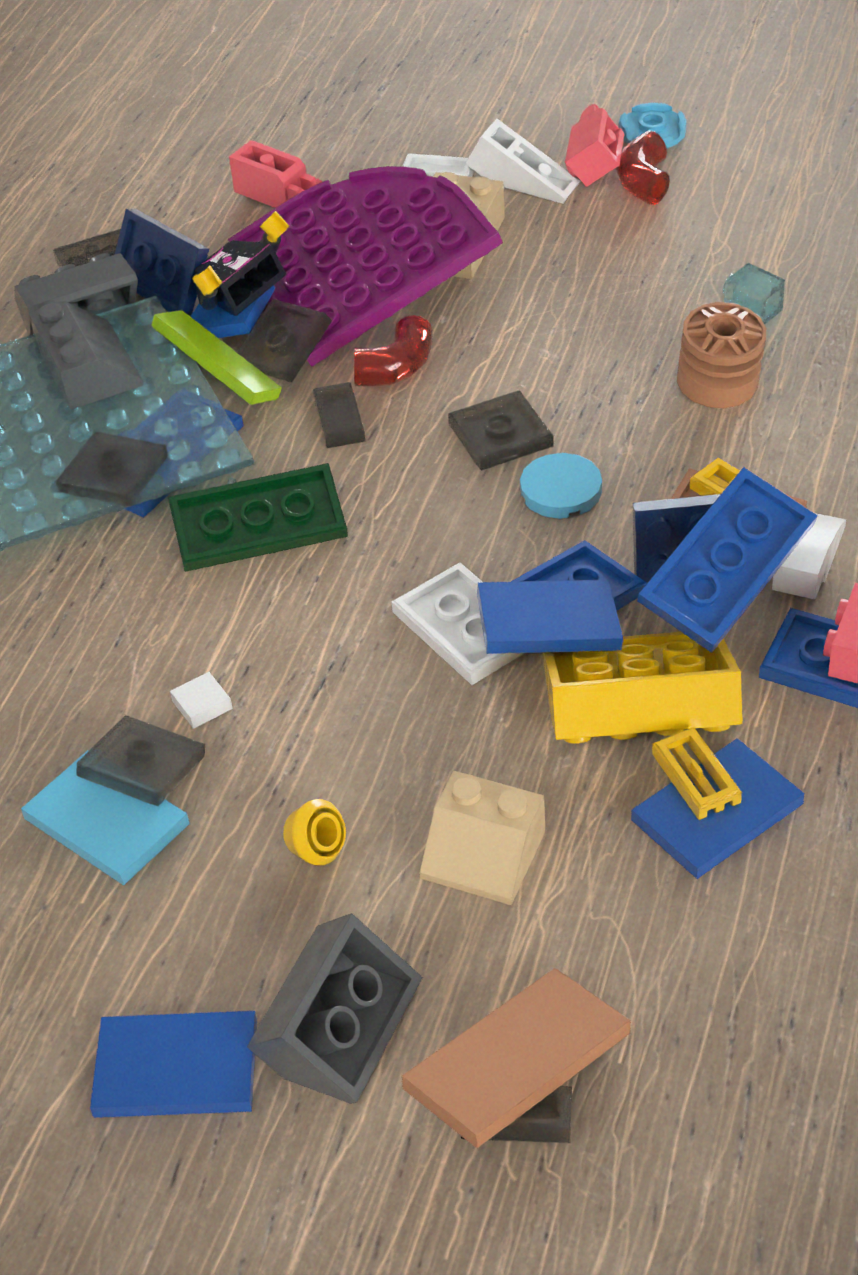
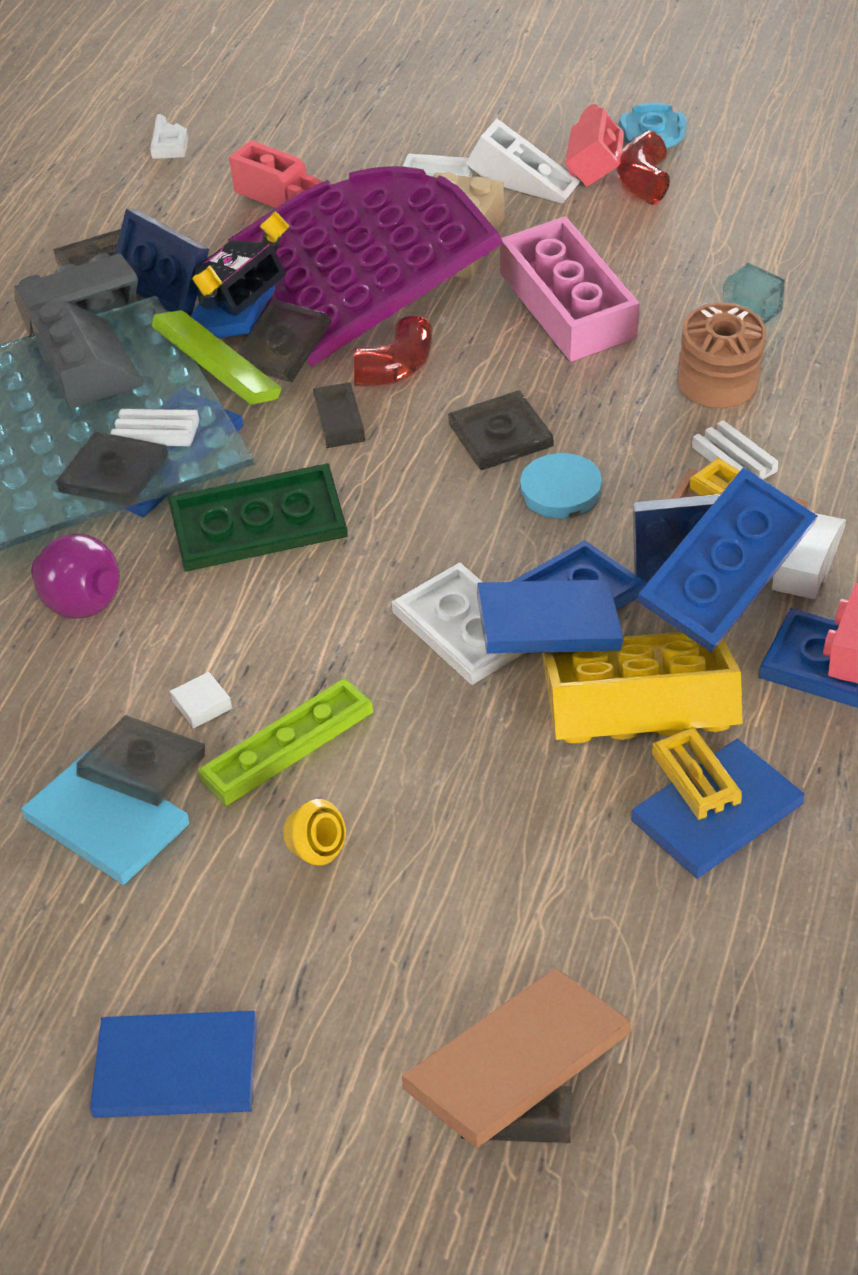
(76, 576): none -> magenta brick
(158, 426): none -> white tile
(168, 139): none -> white tile
(285, 741): none -> lime tile
(336, 1010): dark grey slope -> none
(483, 837): tan slope -> none
(569, 288): none -> bright pink brick
(739, 450): none -> white tile

